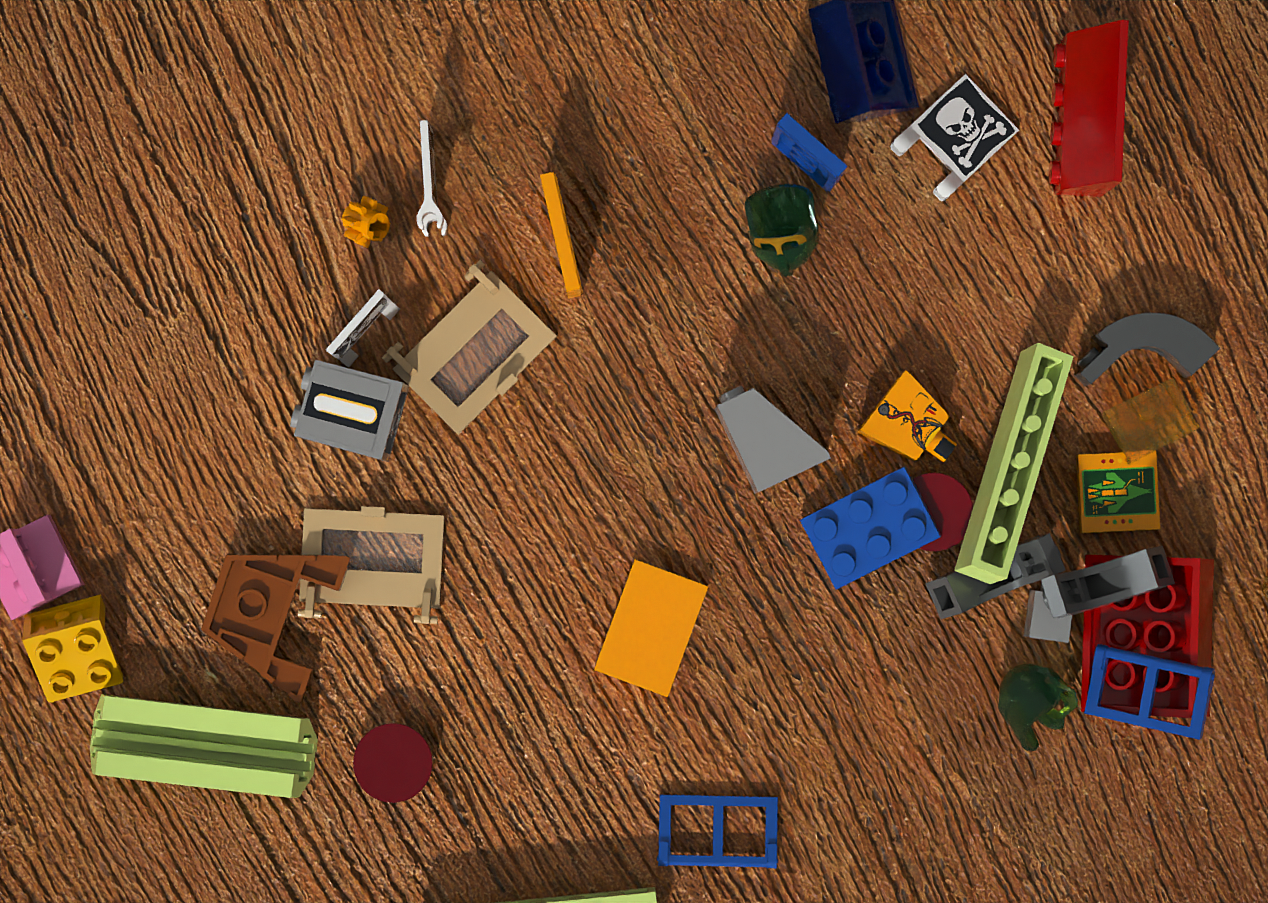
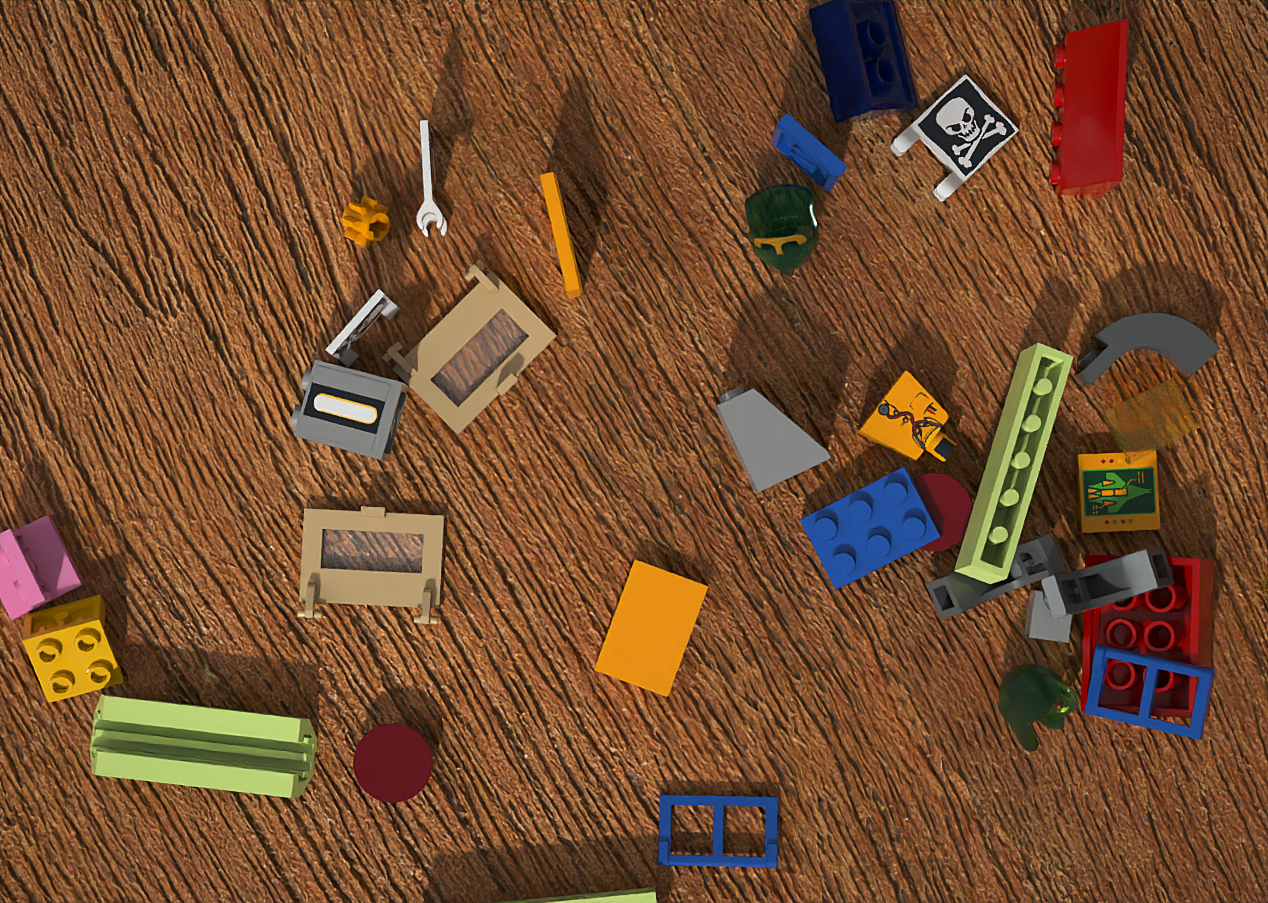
(254, 604): dark orange wing -> none

